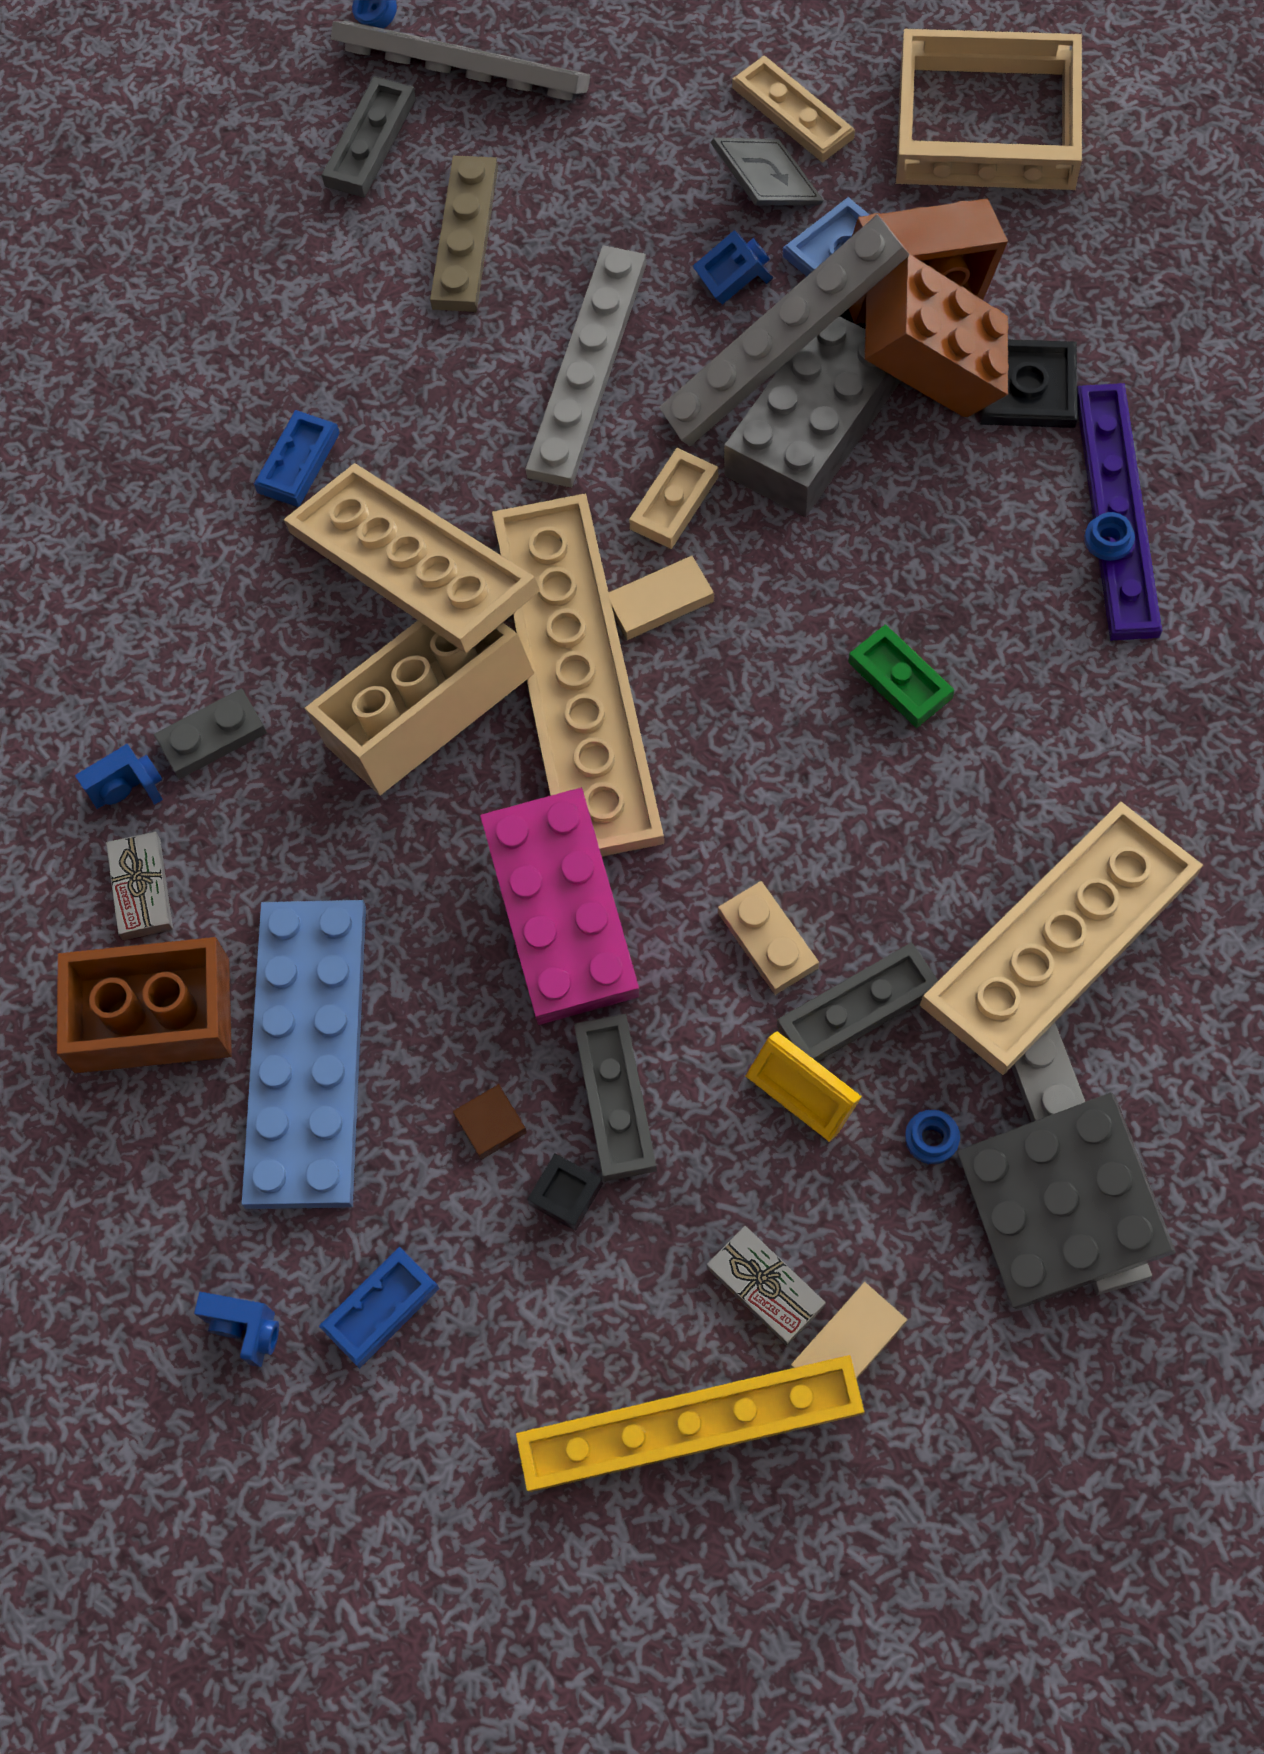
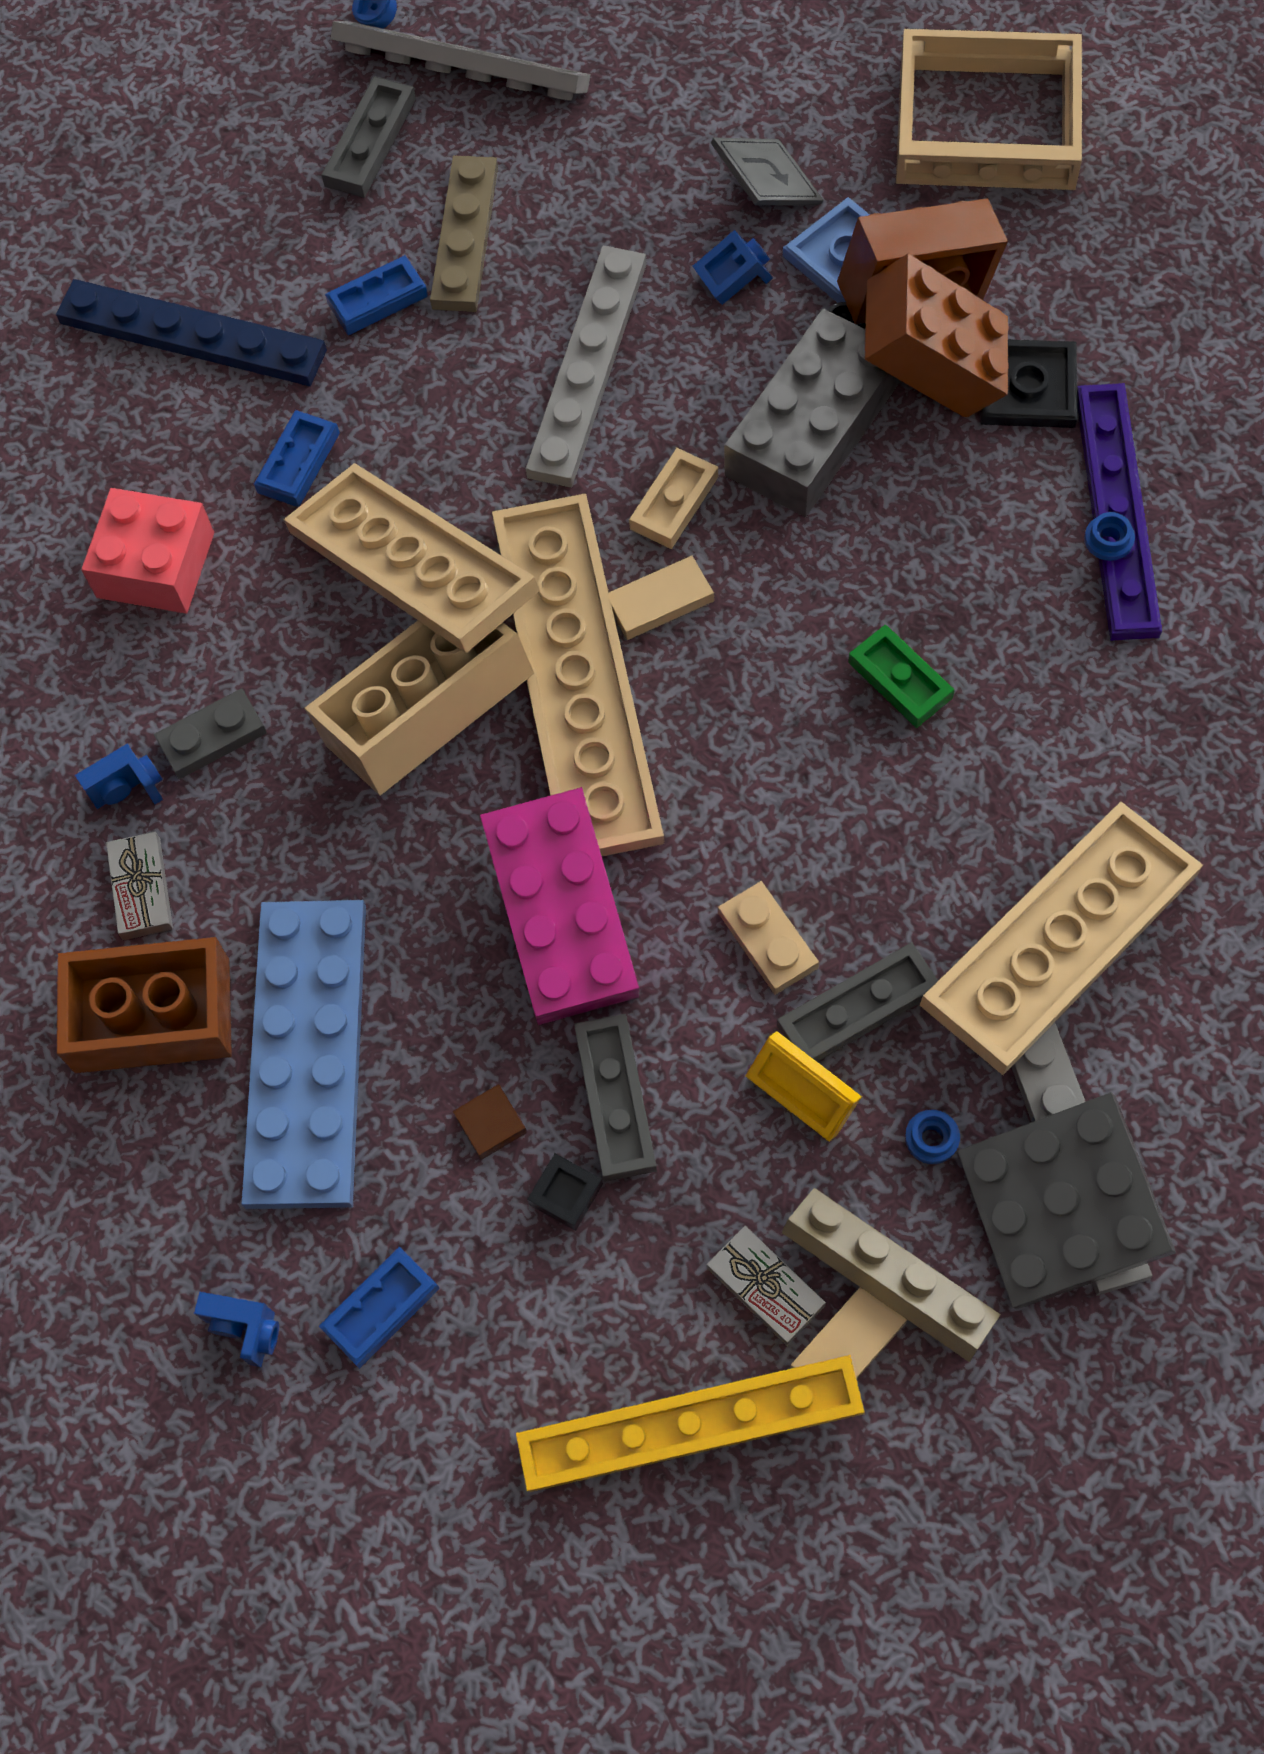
(148, 550): none -> coral brick
(192, 332): none -> dark blue plate
(376, 295): none -> blue plate
(784, 330): light grey plate -> none
(793, 108): tan tile -> none
(891, 1274): none -> dark tan plate

